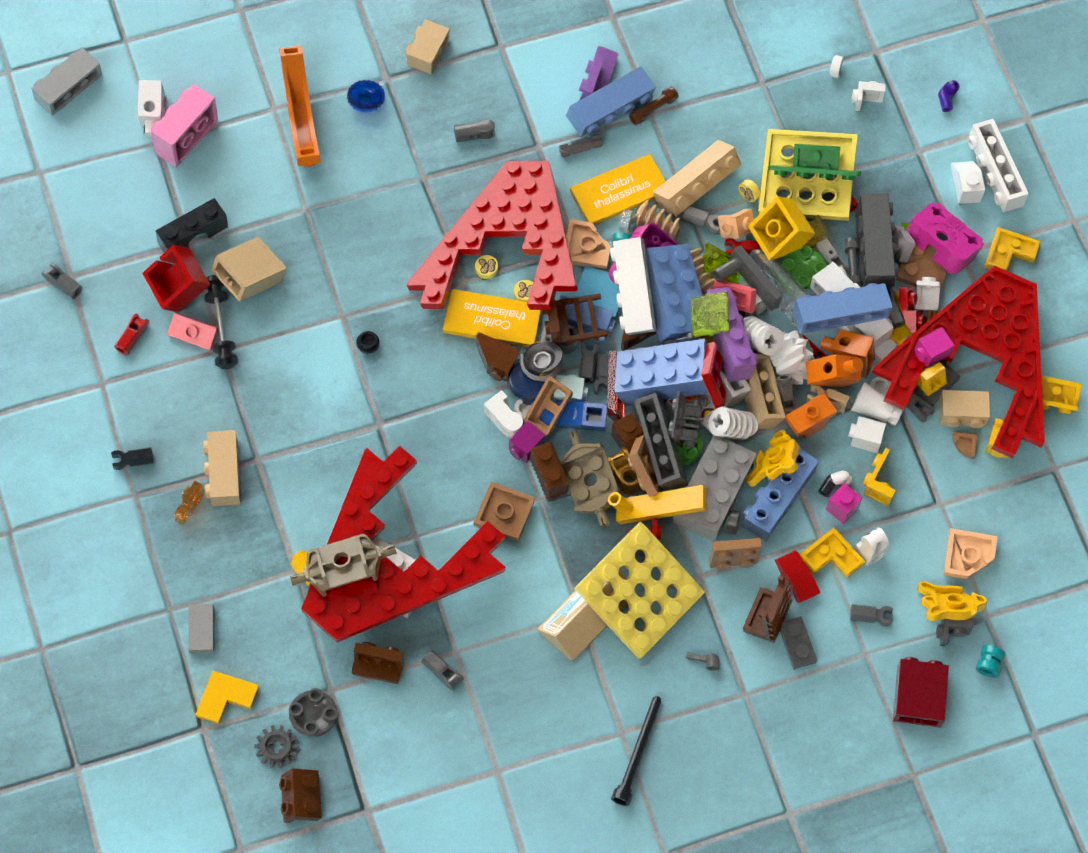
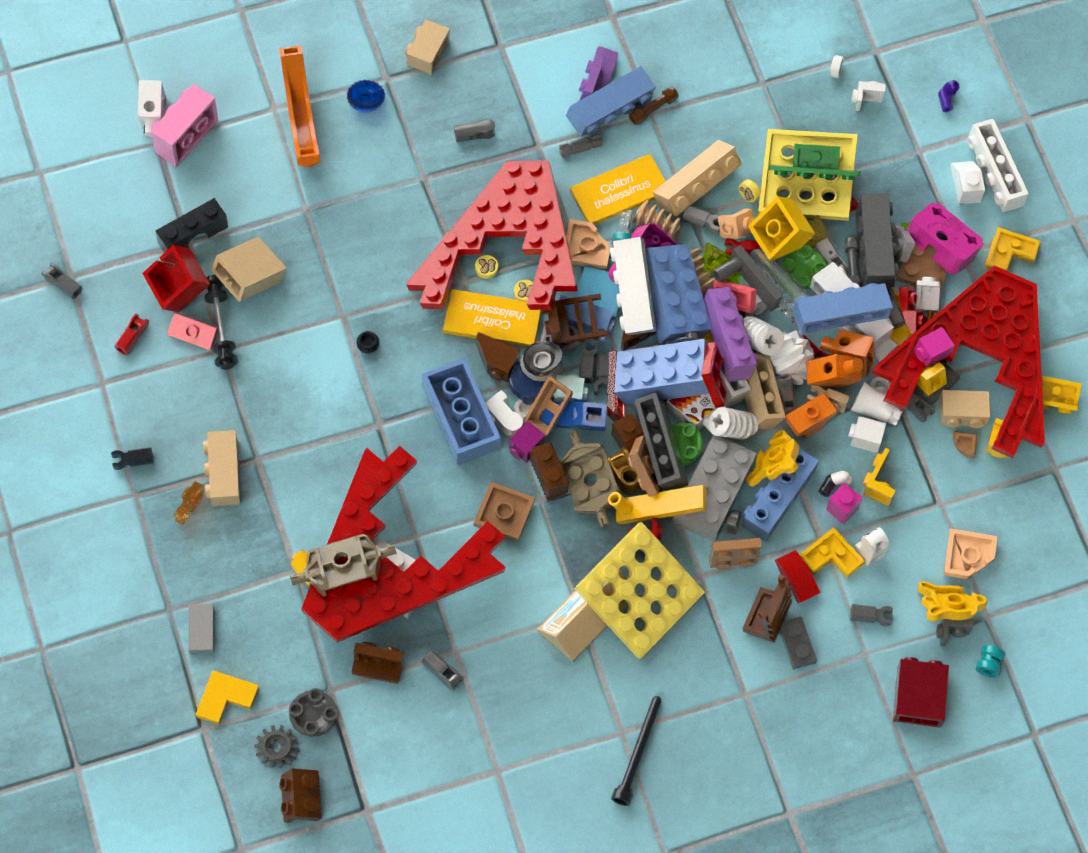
(66, 81): light grey brick -> none
(461, 411): none -> medium blue brick
(685, 413): dark grey hinge -> none
(710, 314): clear neon green piece -> none
(711, 660): dark grey hand -> none

